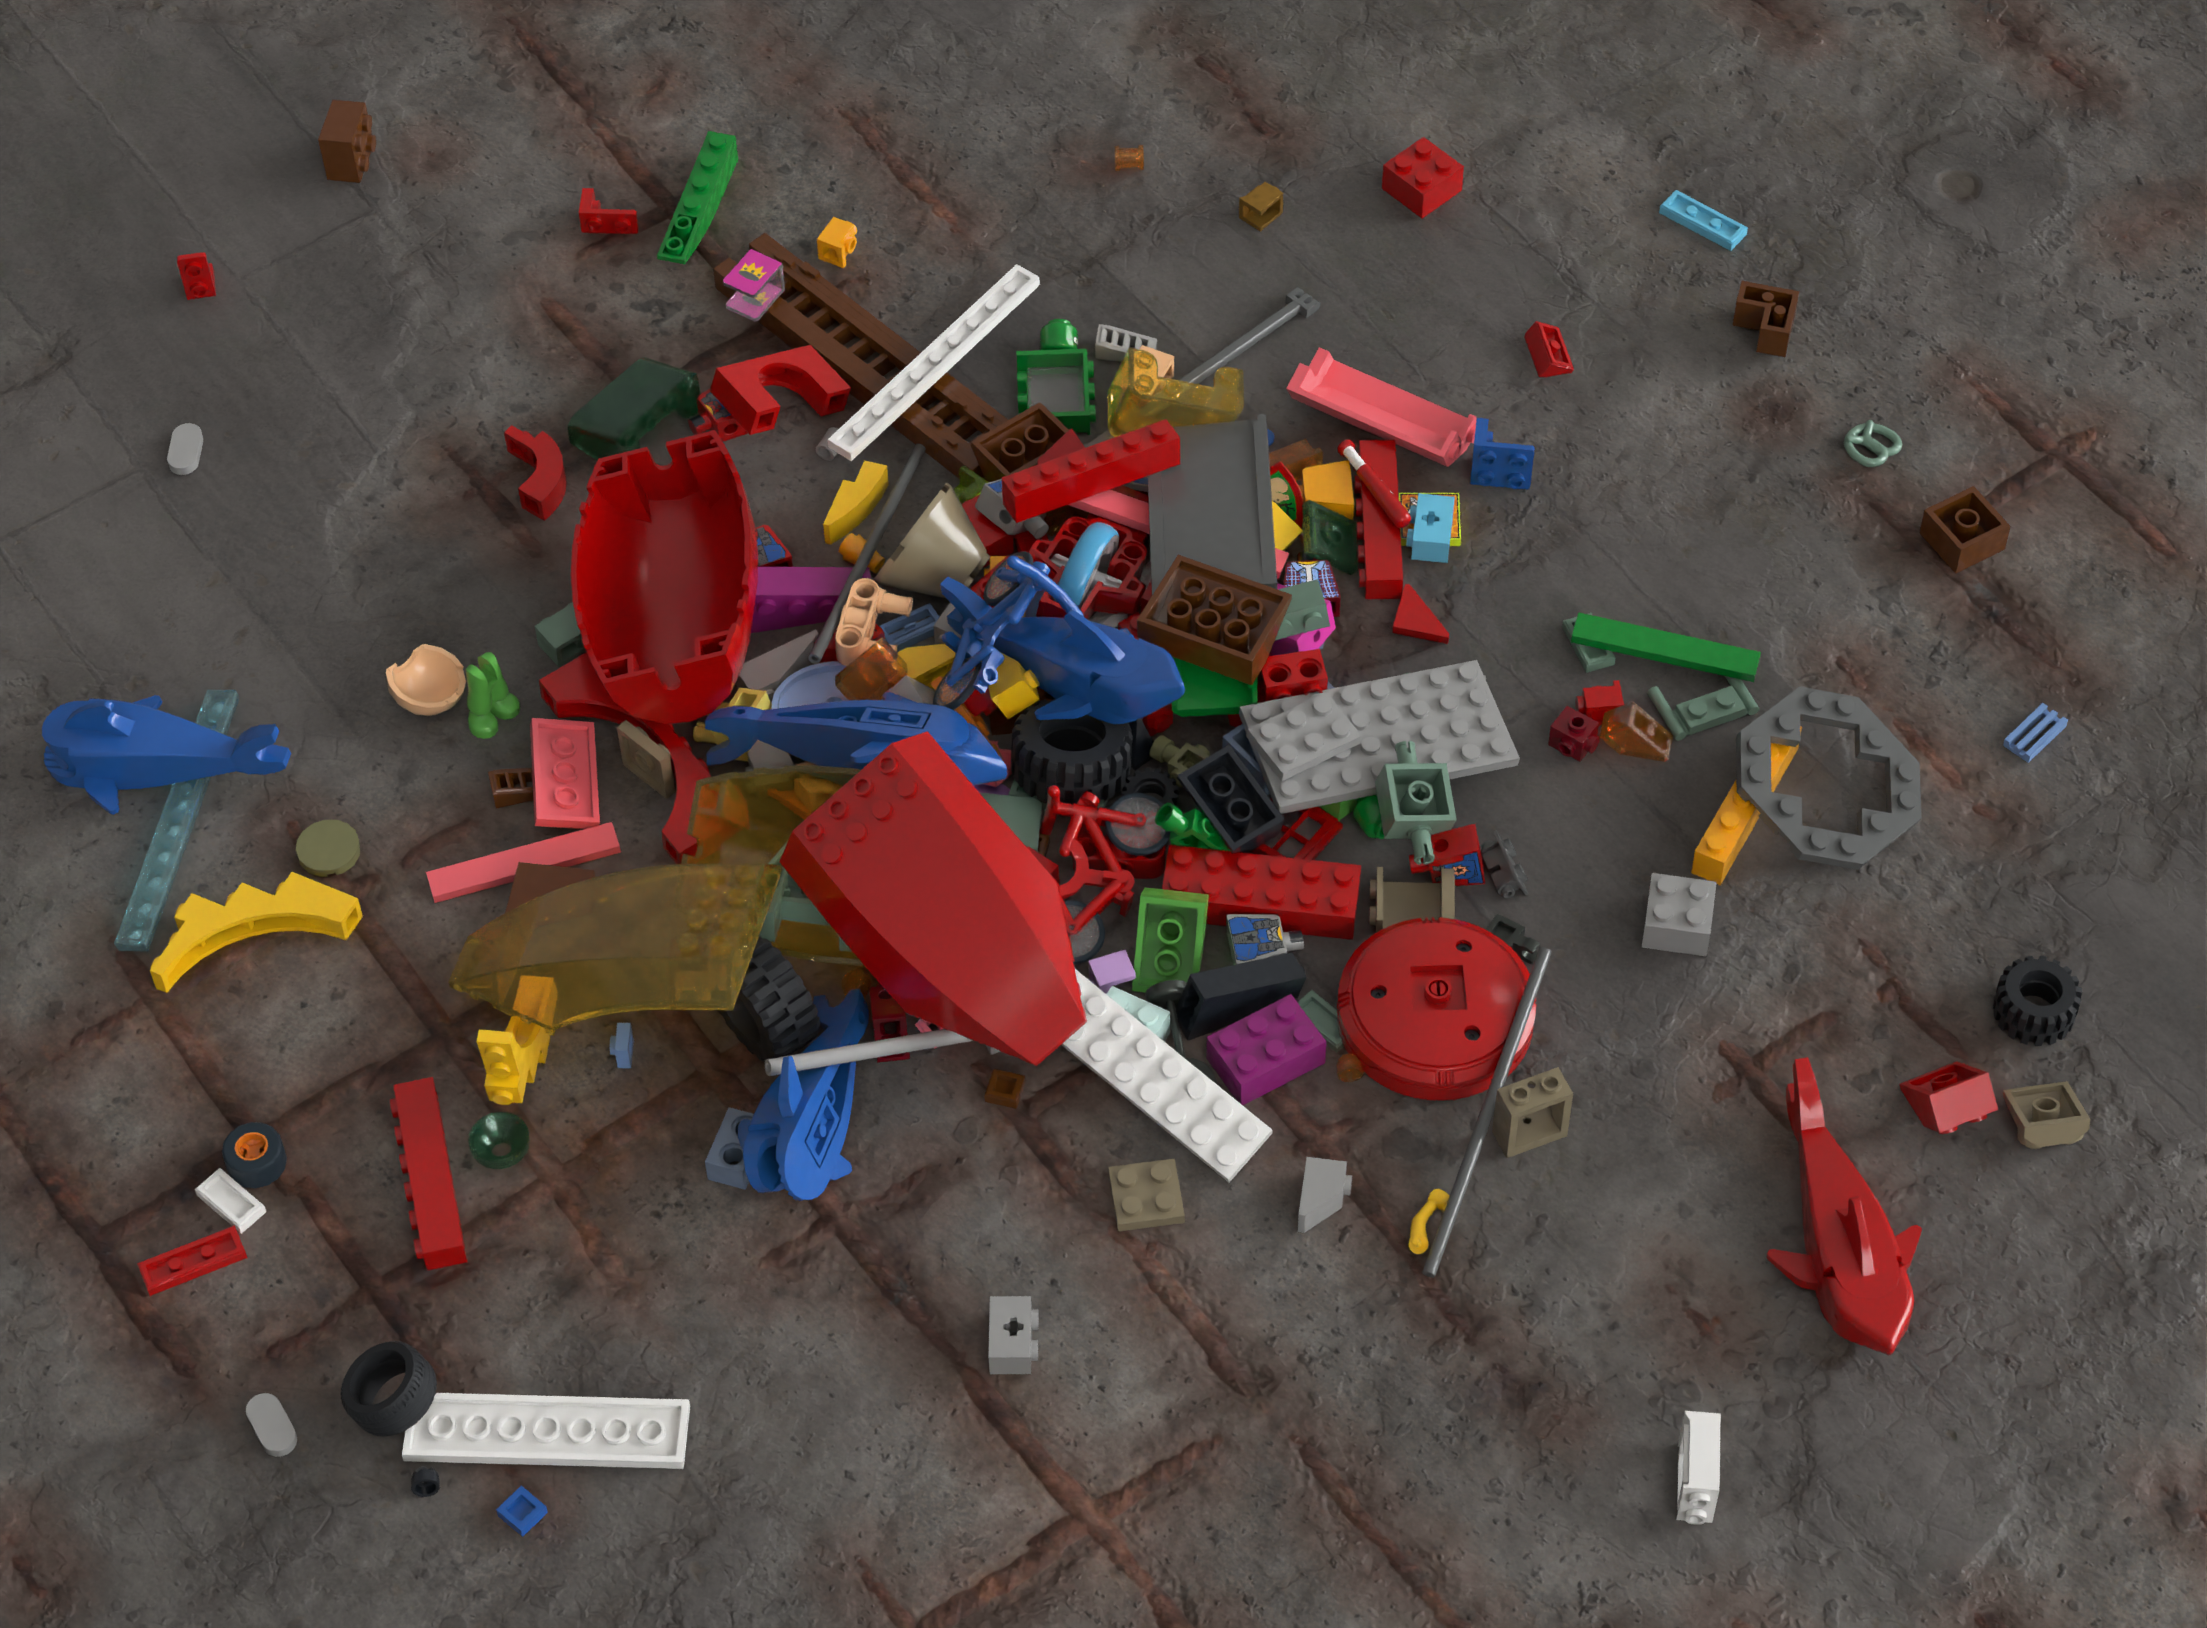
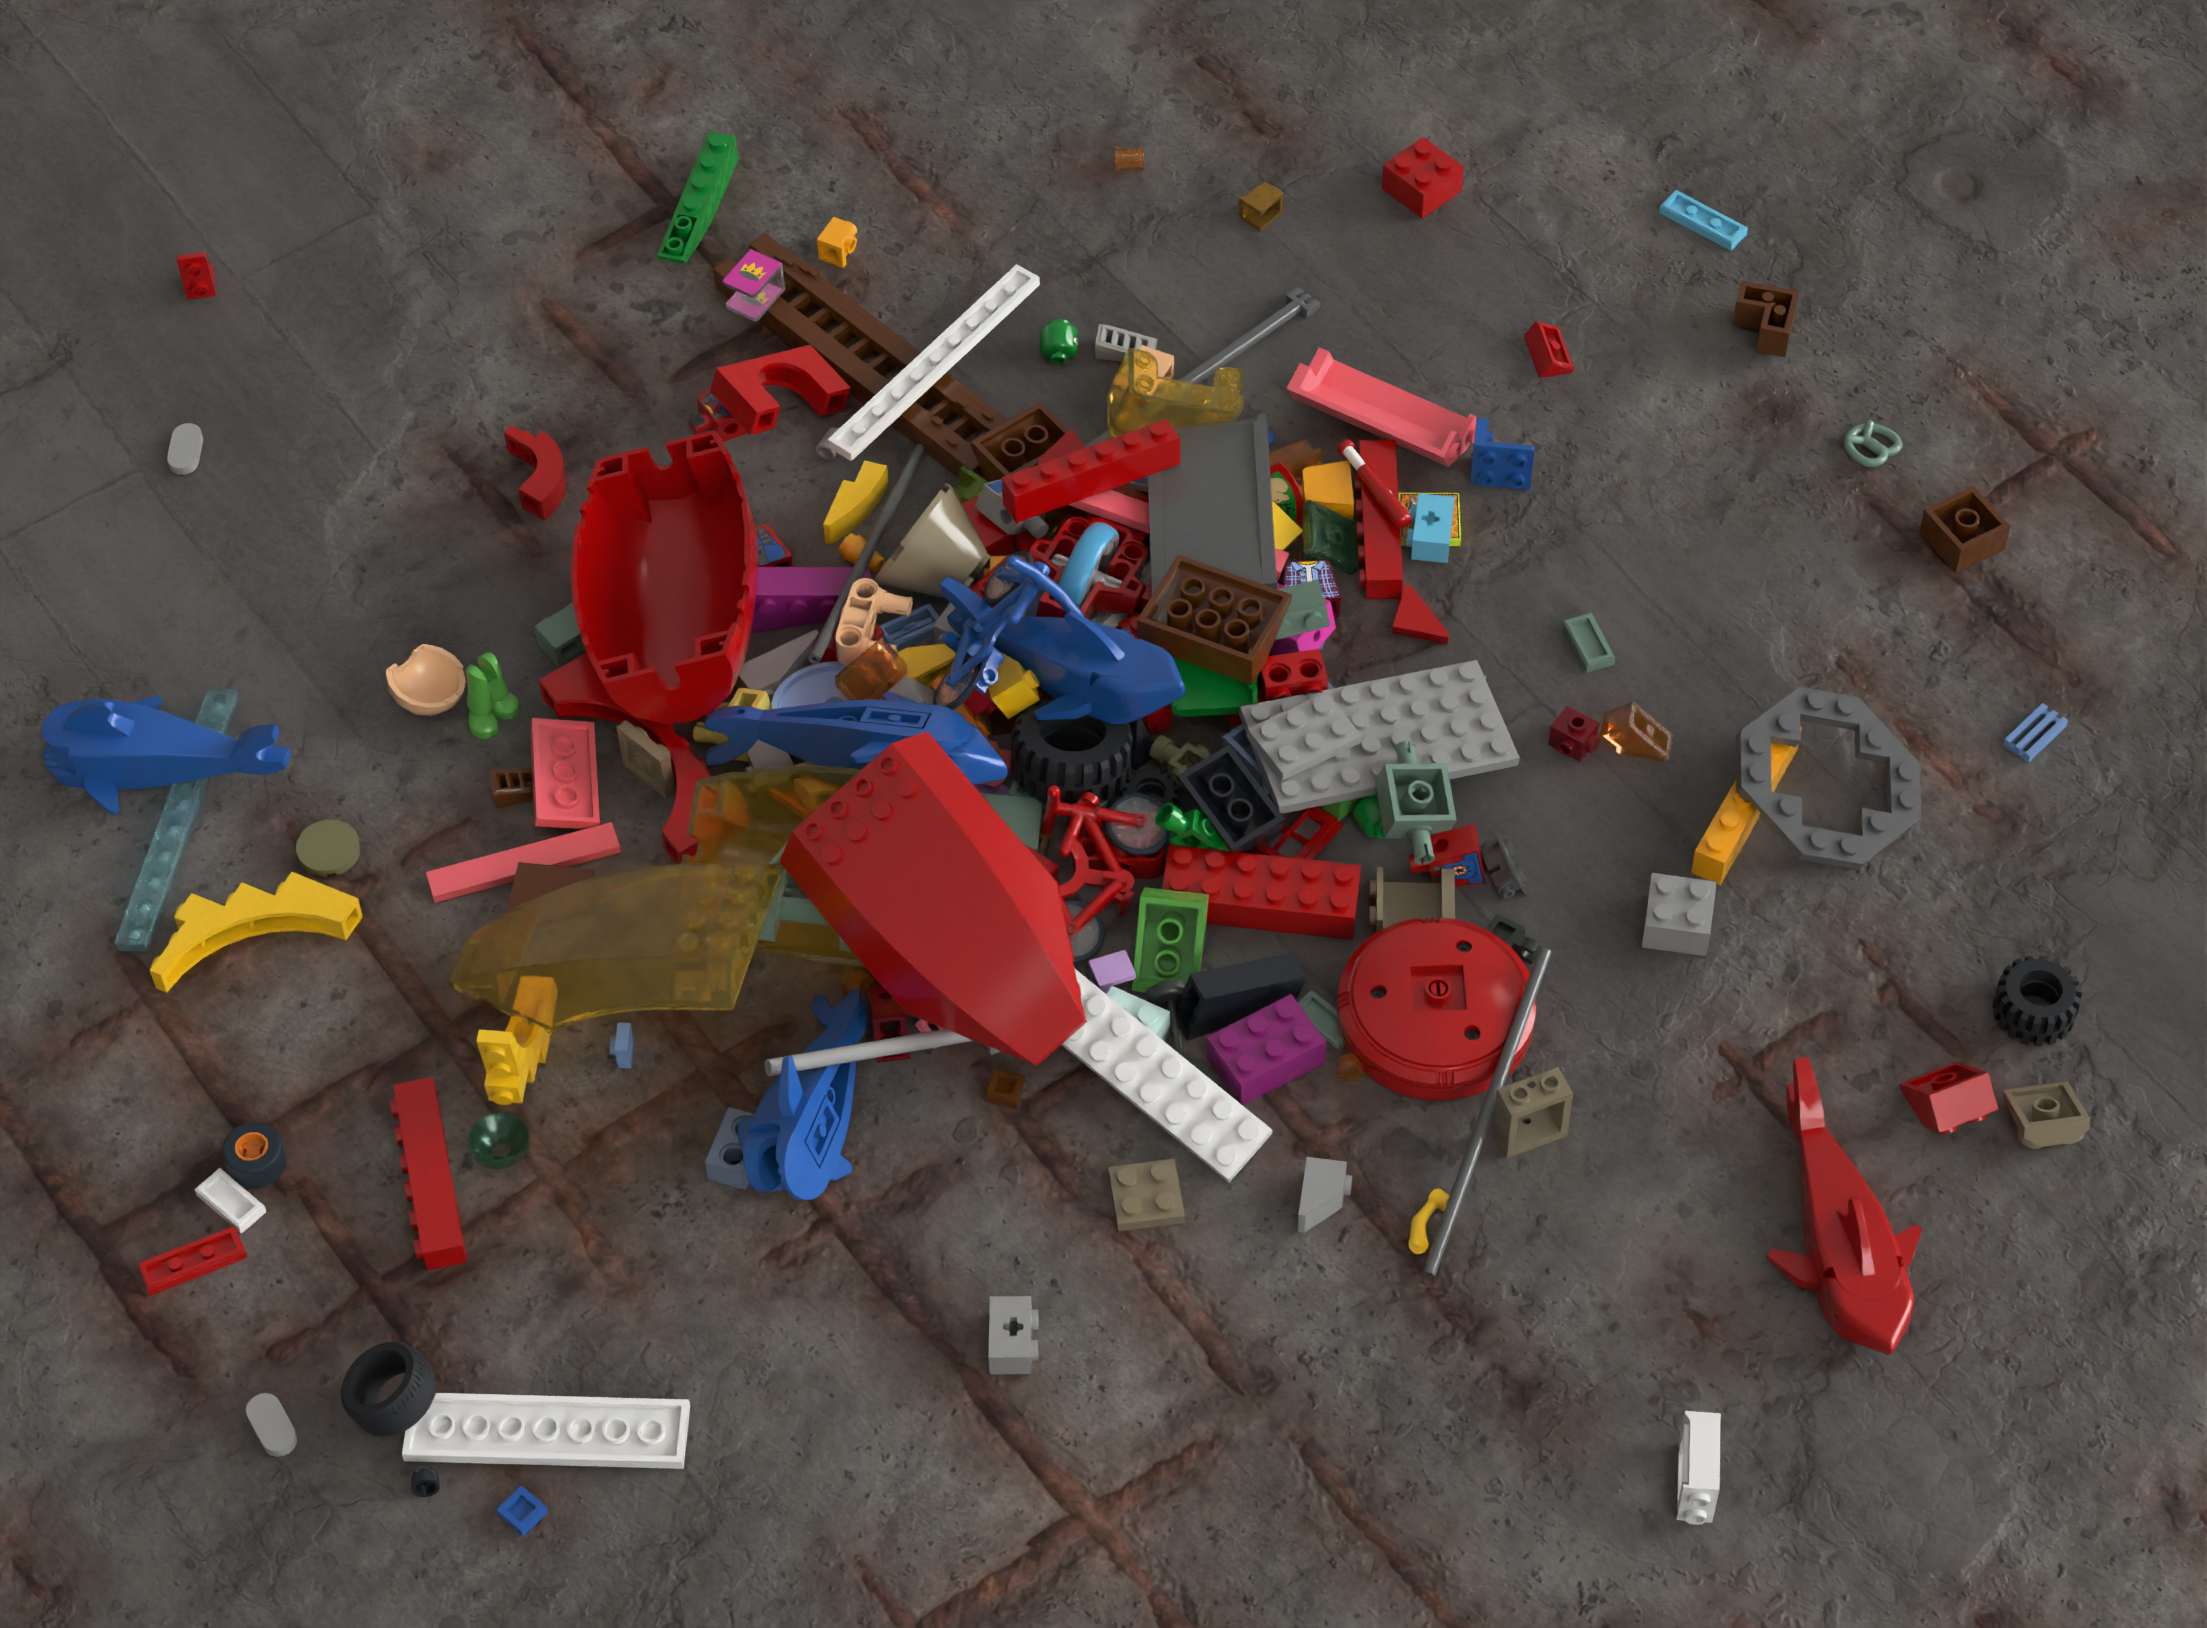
(346, 141): reddish brown brick -> none
(599, 220): red bracket -> none
(632, 407): clear green windscreen -> none
(773, 1007): black tyre -> none
(1059, 383): window -> none
(1259, 937): torso -> none
(1598, 700): red brick -> none
(1666, 647): green tile -> none
(1705, 710): sand green plate -> none

